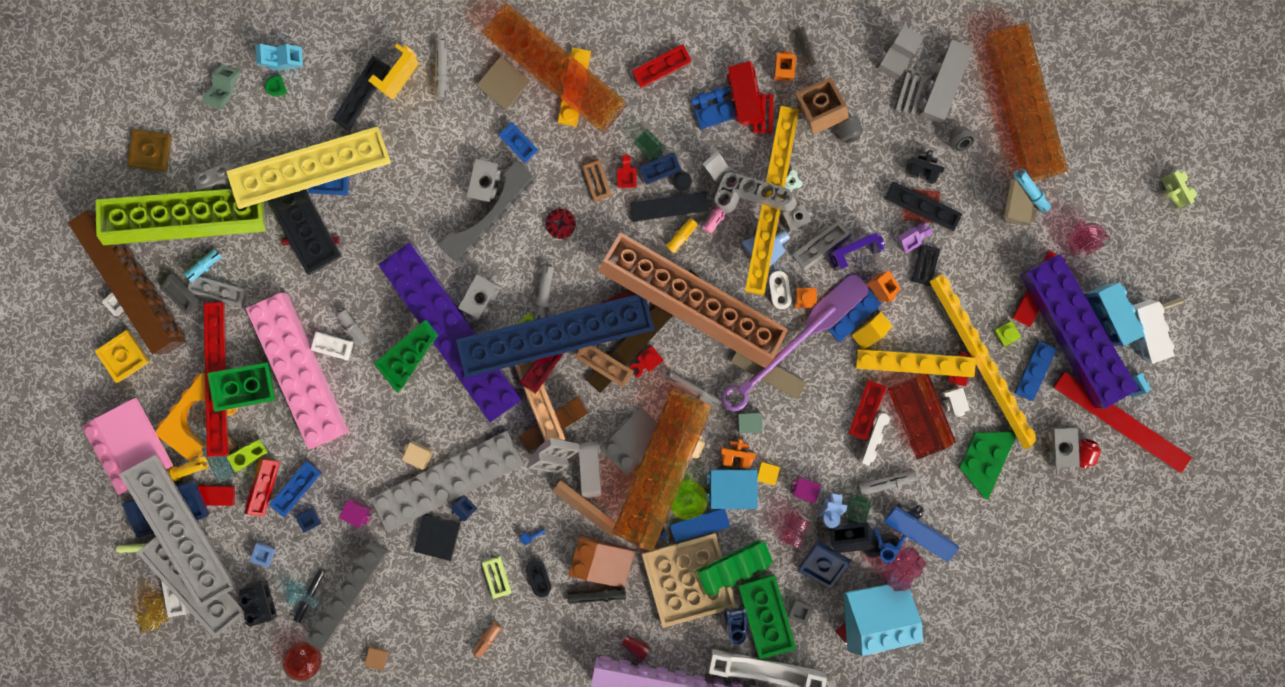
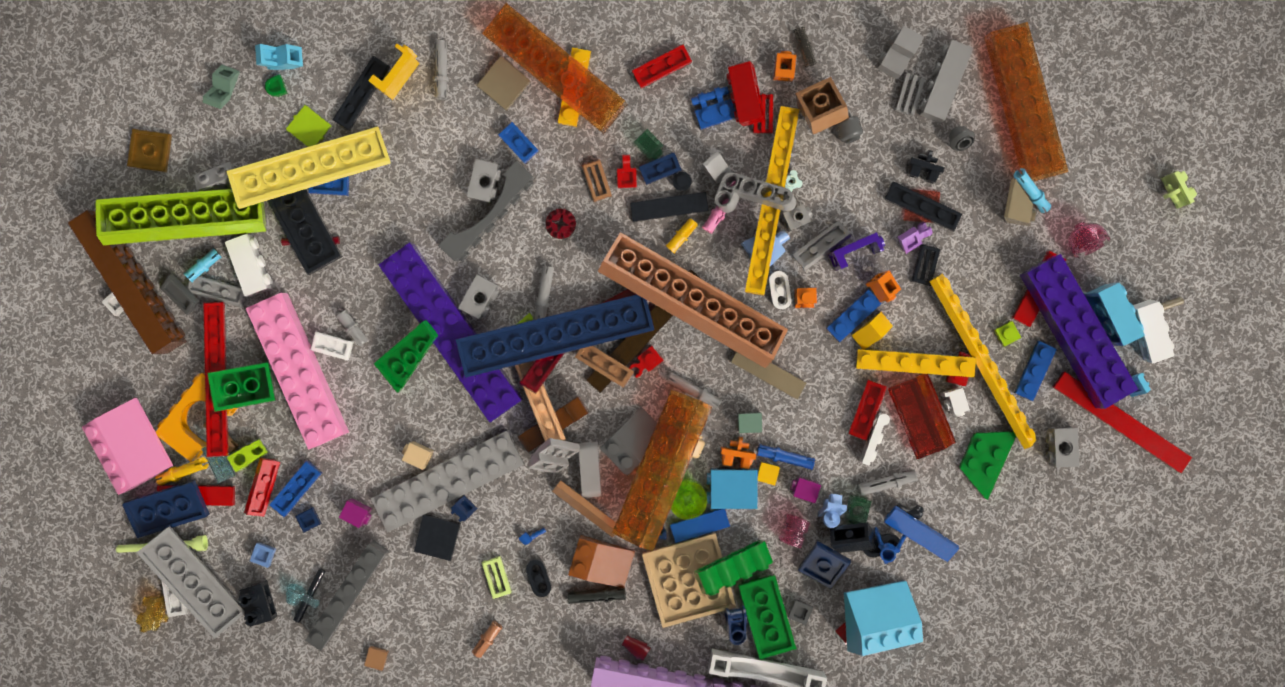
(122, 356): yellow plate -> none
(177, 530): light grey plate -> none
(249, 265): none -> white brick
(302, 661): clear red cylinder -> none
(308, 127): none -> lime piece
(784, 456): none -> blue pin
(822, 317): medium lavender piece -> none
(904, 569): clear pink brick -> none
(1088, 453): red head -> none

